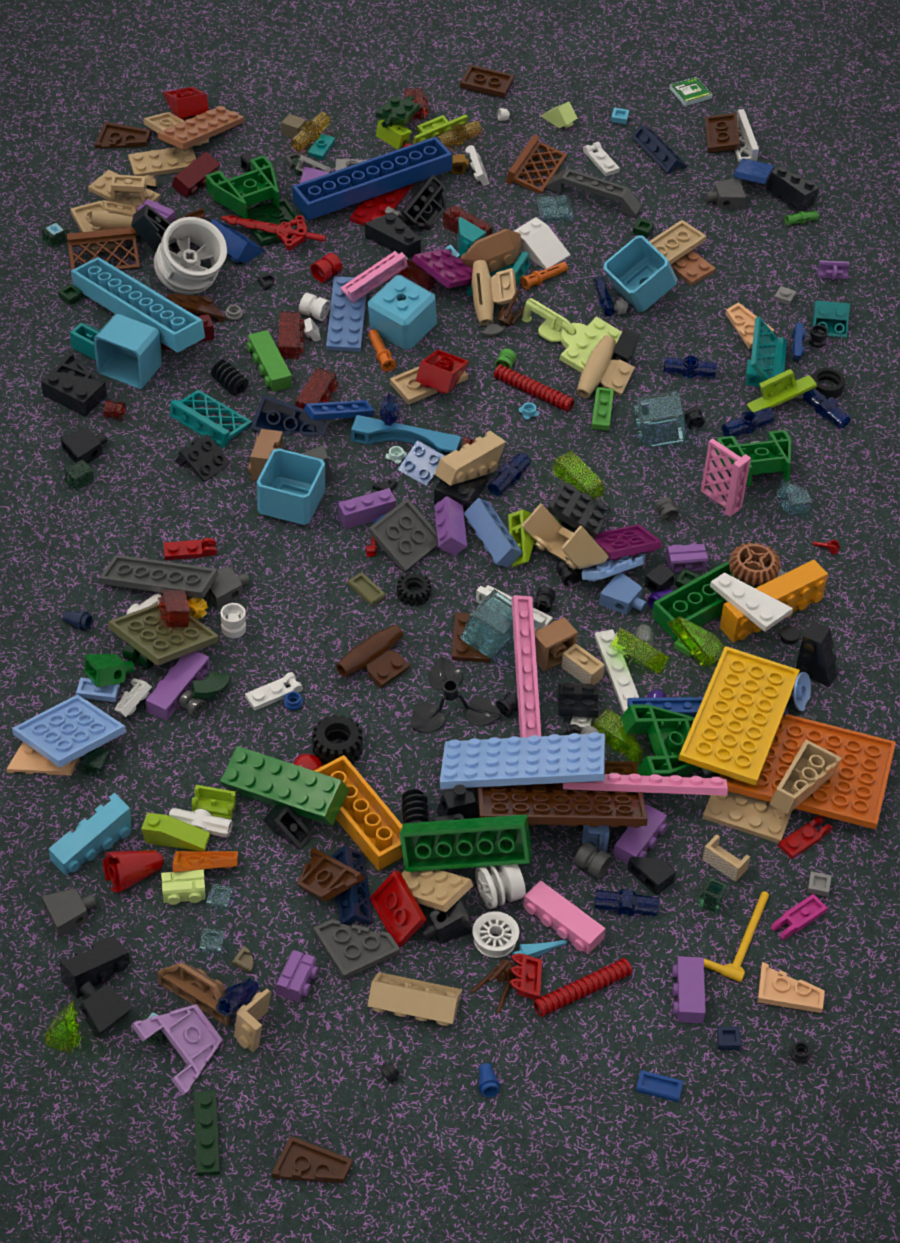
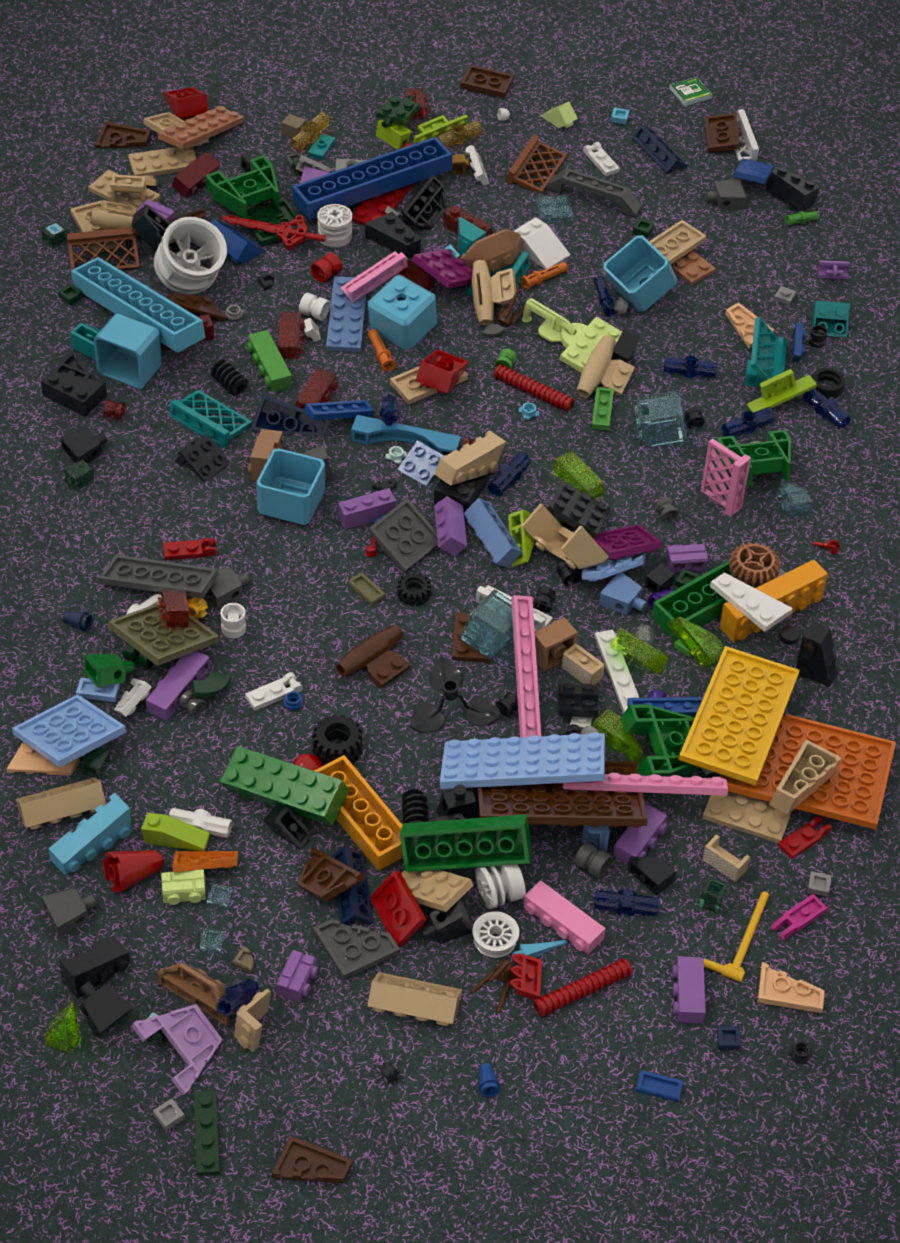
(60, 803): none -> tan slope
(168, 1114): none -> light grey plate
(216, 801): lime hinge -> none
(335, 224): none -> white wheel
(801, 691): light blue dish -> none

